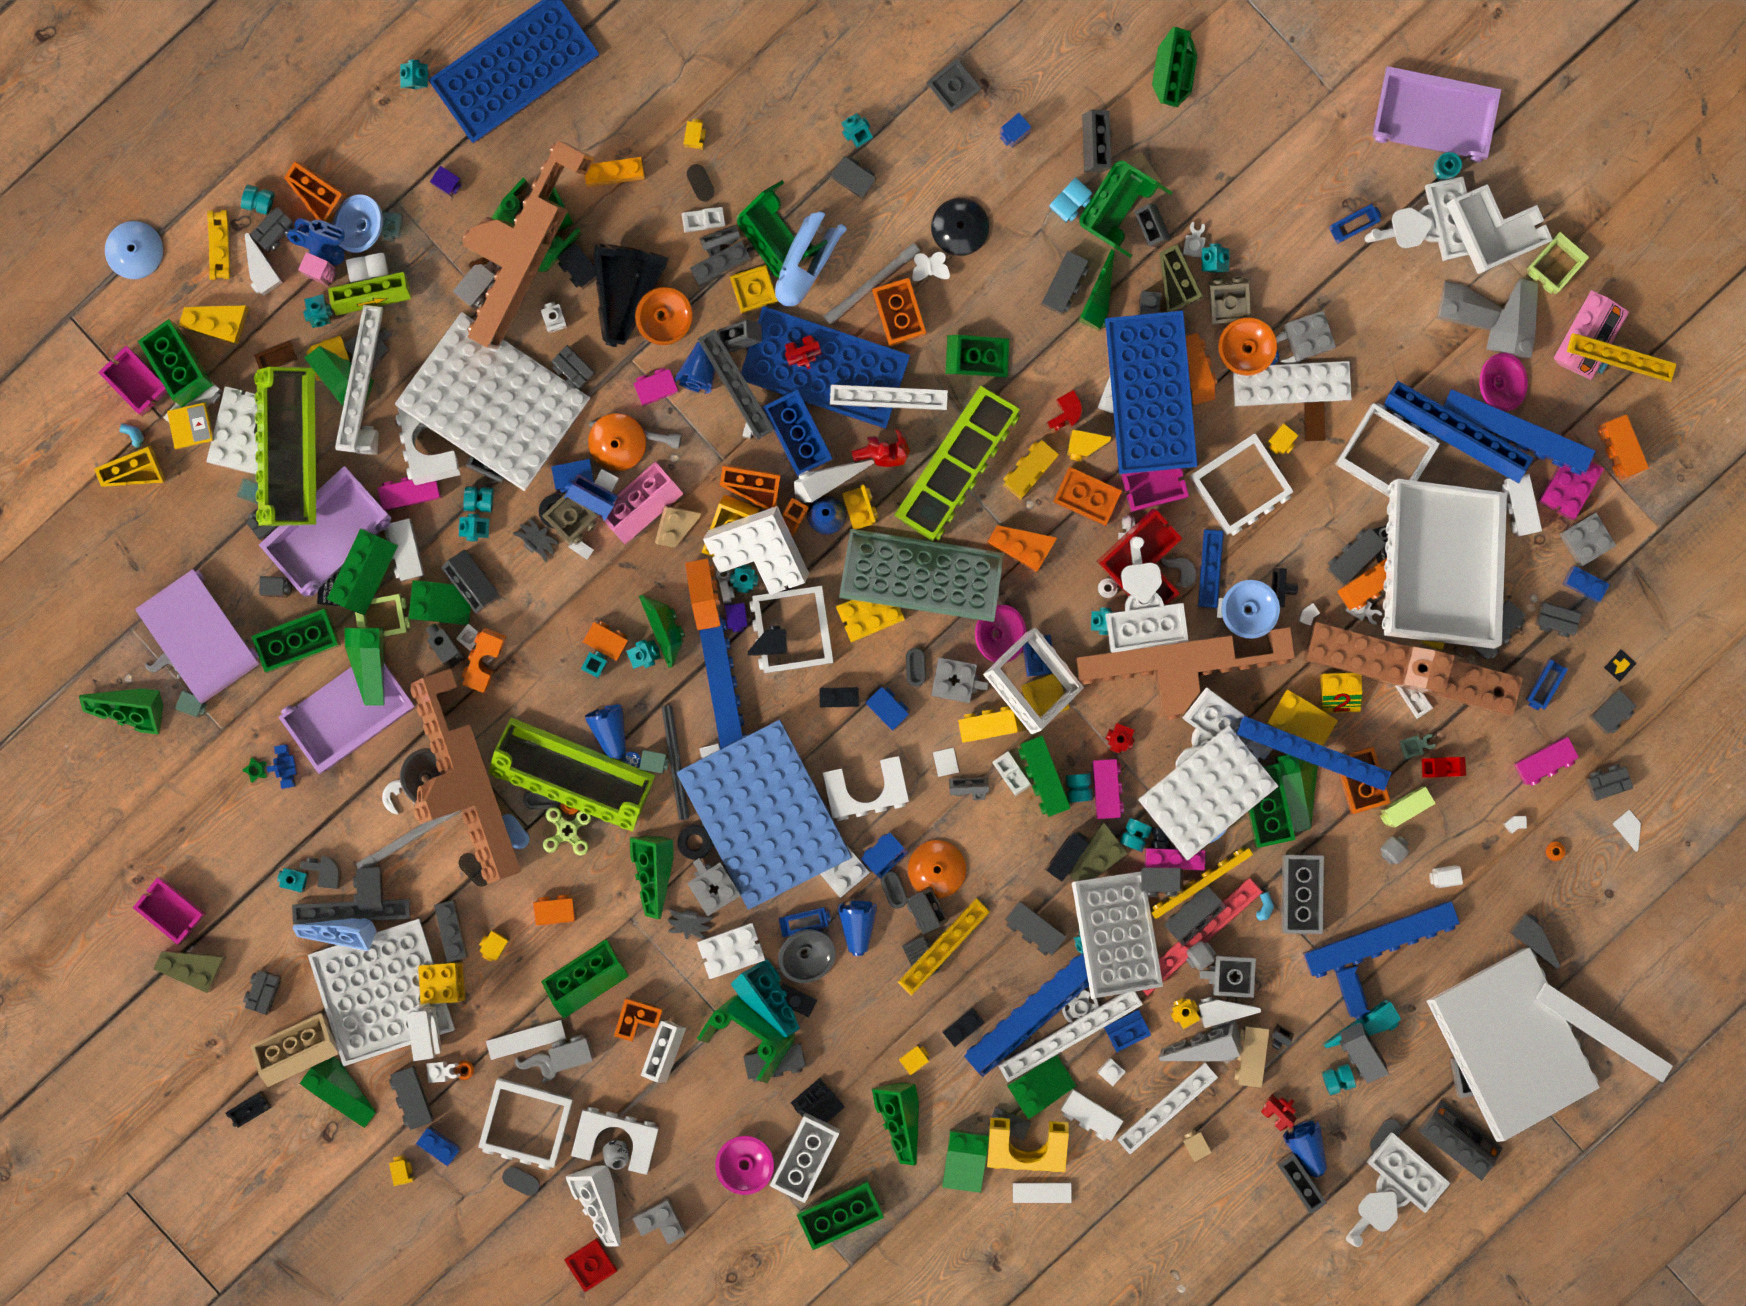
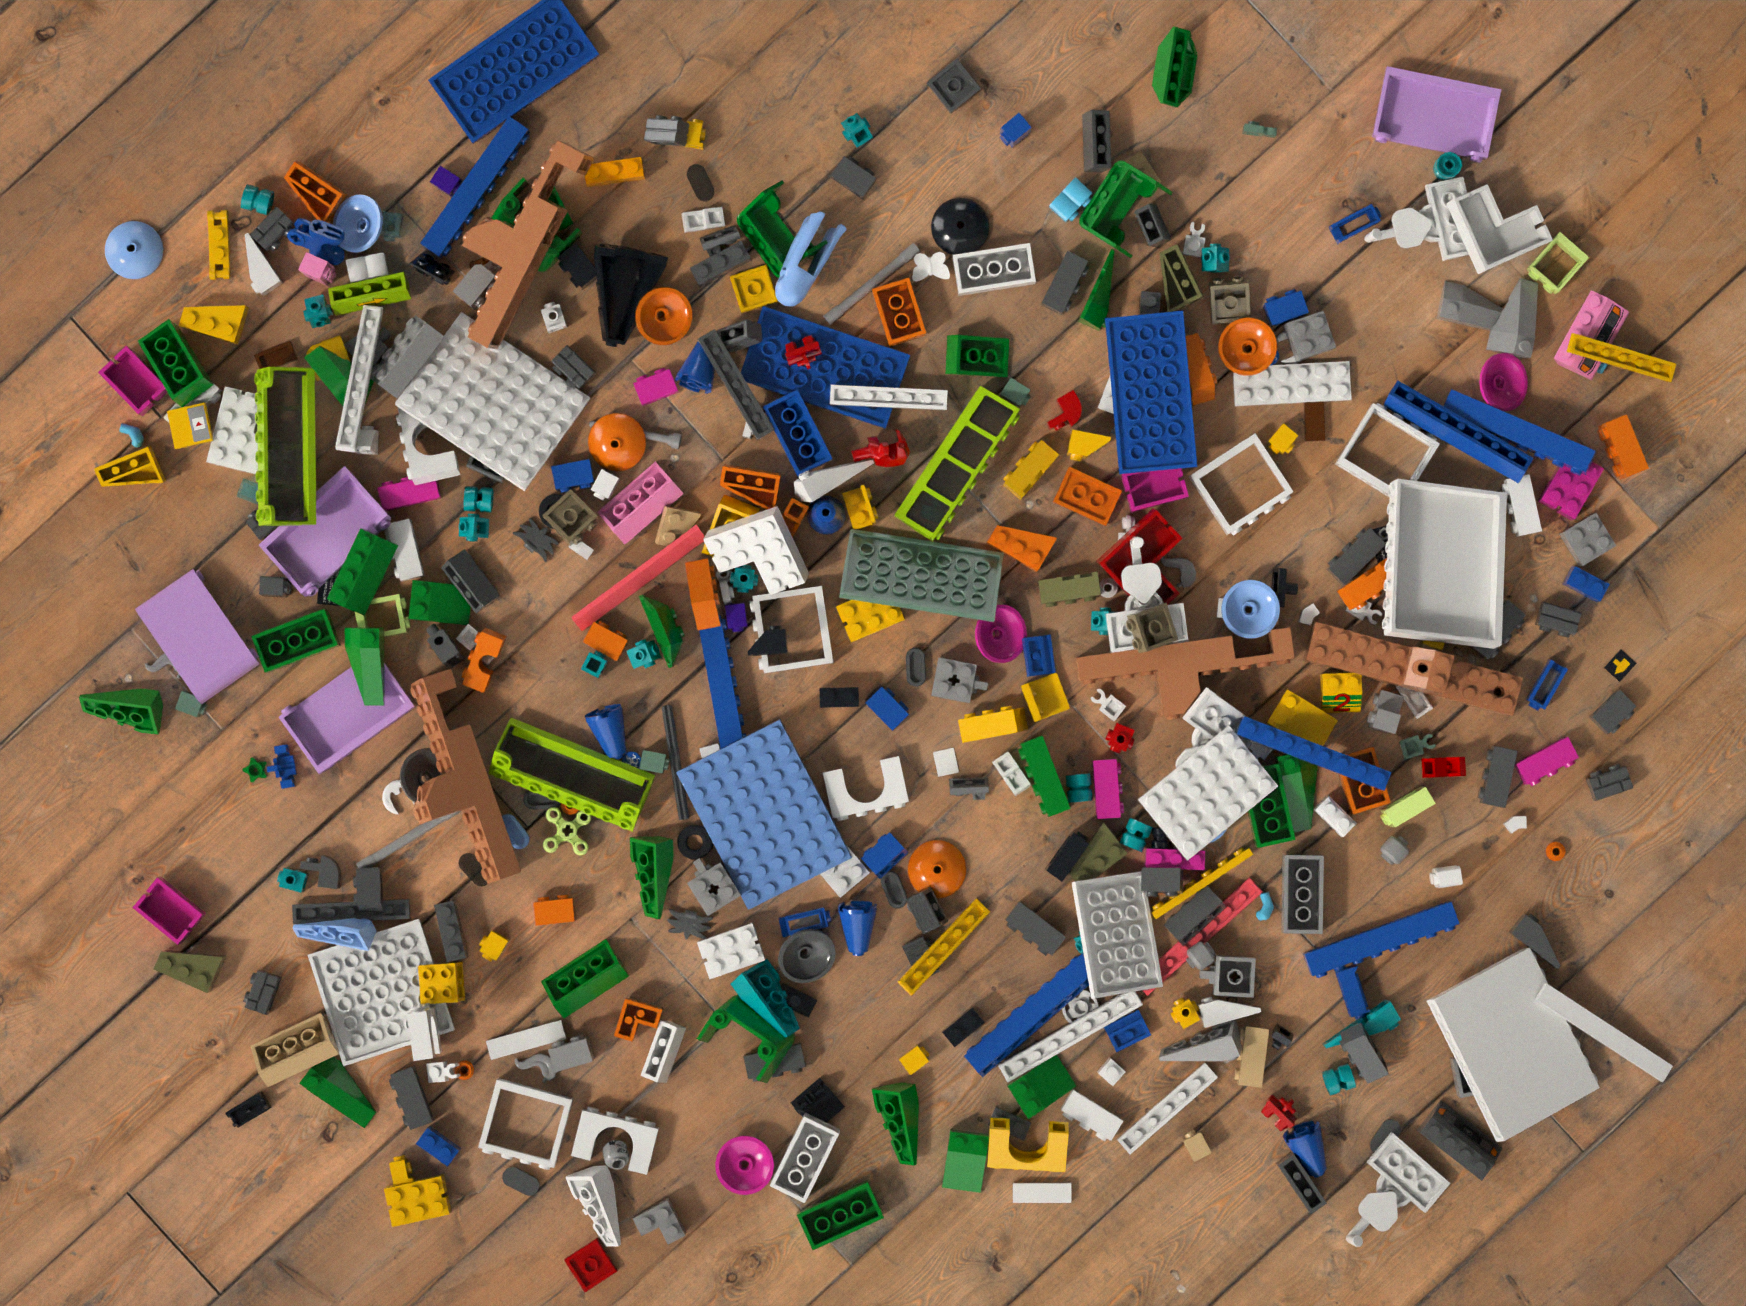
(406, 356): none -> light grey brick
(413, 75): teal brick -> none
(417, 1200): none -> yellow piece
(427, 265): none -> black hinge
(475, 187): none -> blue brick
(590, 495): blue window -> none
(638, 578): none -> coral tile
(666, 131): none -> dark grey brick
(994, 269): none -> white brick
(1012, 695): white window -> none
(1015, 393): none -> sand green brick
(1069, 589): none -> olive wedge
(1110, 706): none -> white plate
(1151, 628): none -> dark tan plate
(1210, 568): blue tile -> none
(1253, 128): none -> sand green plate
(1285, 308): none -> blue brick
(1335, 816): none -> white brick
(1386, 711): none -> light grey brick
(1497, 776): none -> dark grey brick
(1629, 828): white sticker -> none

